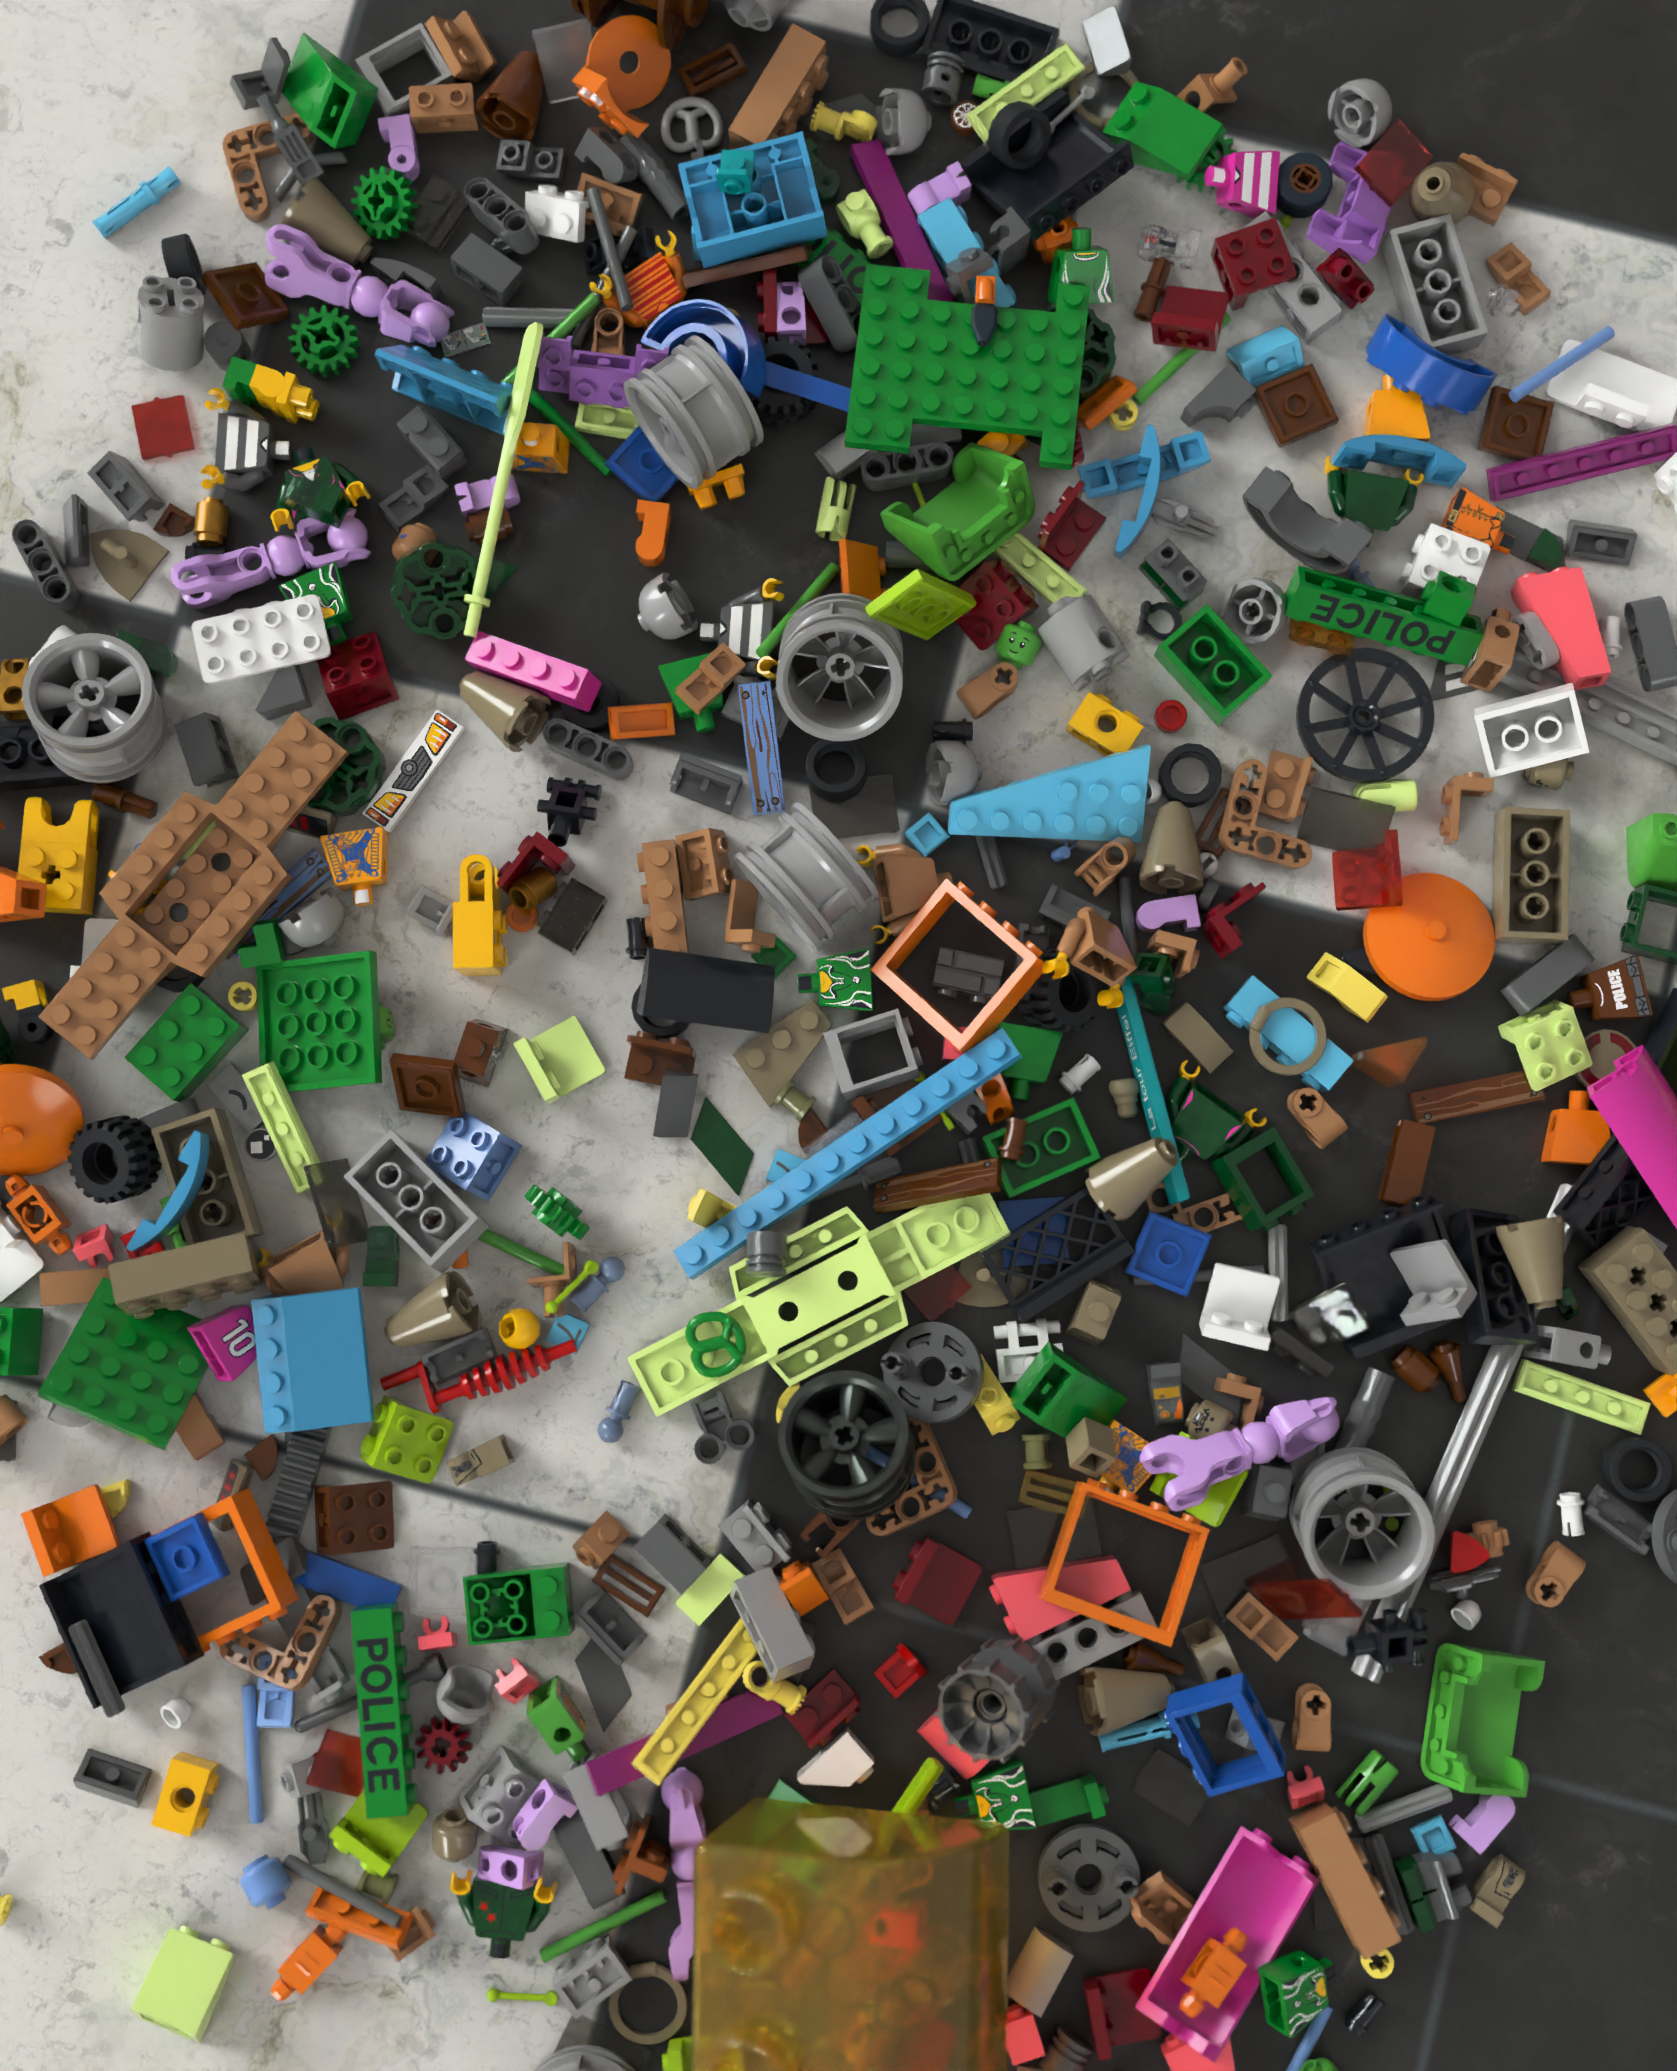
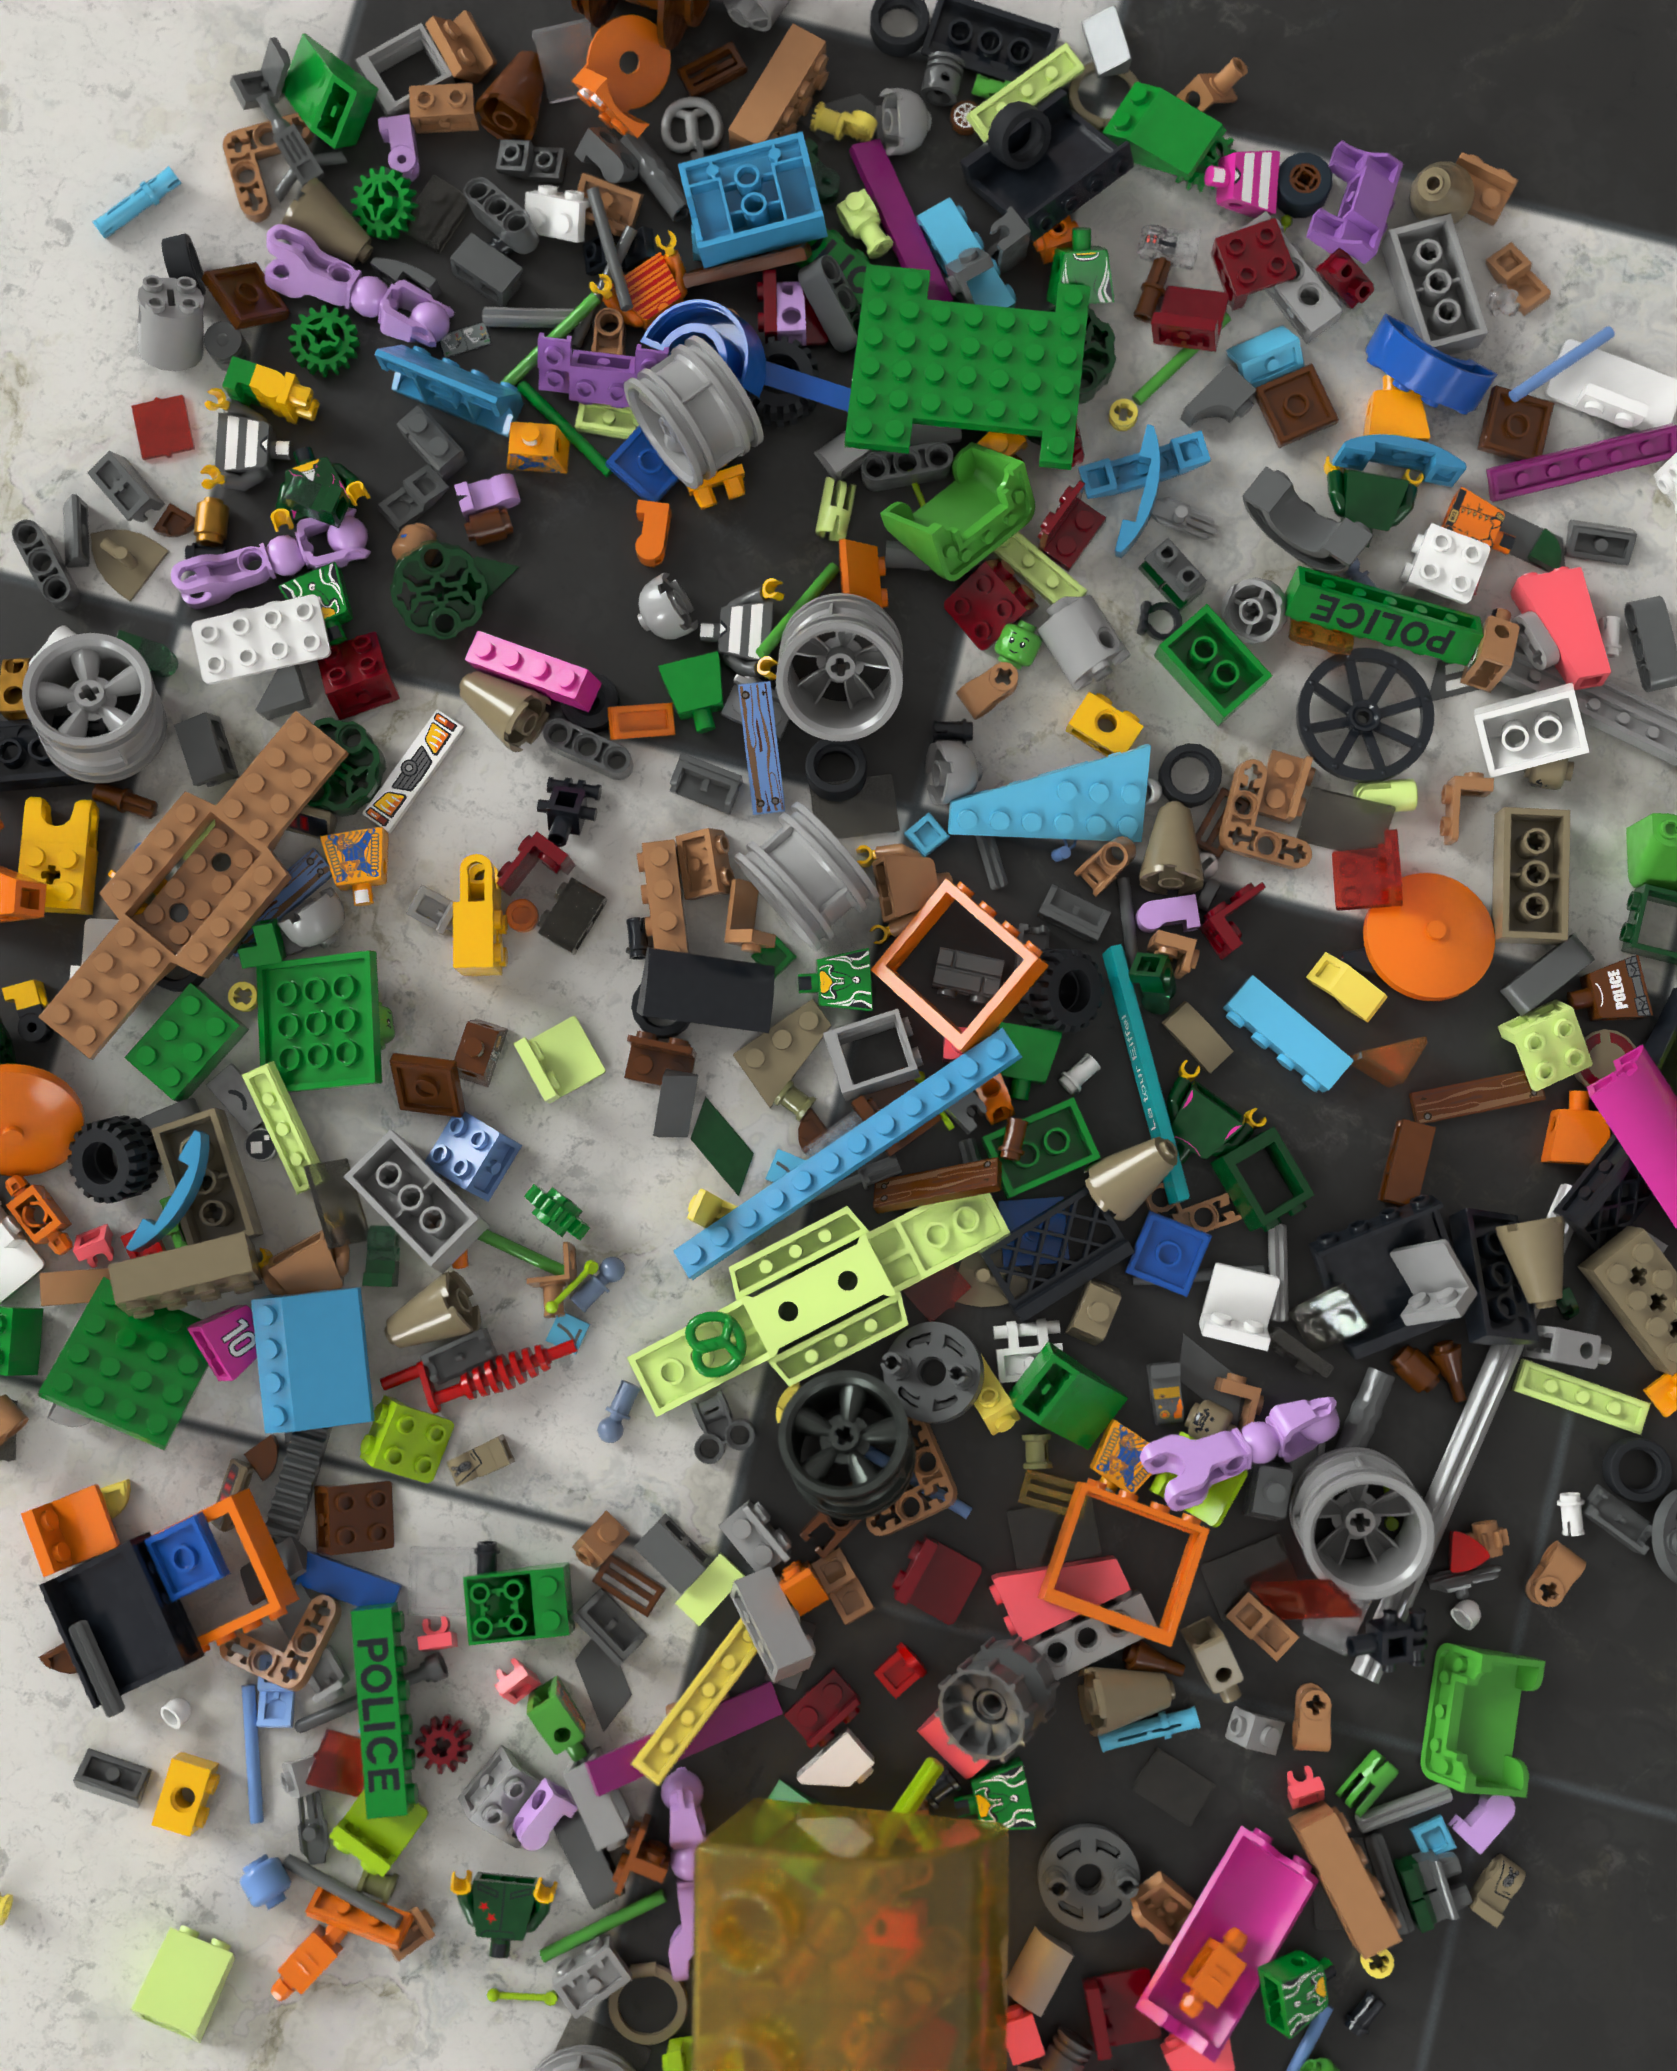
(199, 1429): medium nougat slope -> none
(453, 1835): dark tan head -> none
(465, 1693): light grey helmet -> none
(510, 1866): lavender leg -> none
(514, 422): yellowish green piece -> none
(519, 1328): yellow piece -> none
(533, 888): pearl gold brick -> none
(710, 679): medium nougat slope -> none
(736, 171): teal bracket -> none
(766, 1254): dark grey piece -> none
(781, 1692): light yellow connector -> none
(921, 605): lime tile -> none
(948, 184): lavender leg -> none
(984, 311): black piece -> none
(1069, 1800): green bracket -> none
(1087, 92): light grey hinge -> none
(1091, 1447): dark tan brick -> none
(1098, 950): medium nougat torso -> none
(1104, 401): orange tile -> none
(1125, 1096): dark tan piece -> none
(1170, 716): red tile -> none
(1235, 1774): blue window -> none
(1260, 1020): dark tan piece -> none
(1319, 1121): medium nougat piece -> none
(1360, 111): light grey cylinder -> none
(1393, 162): clear red piece -> none
(1448, 598): green brick -> none

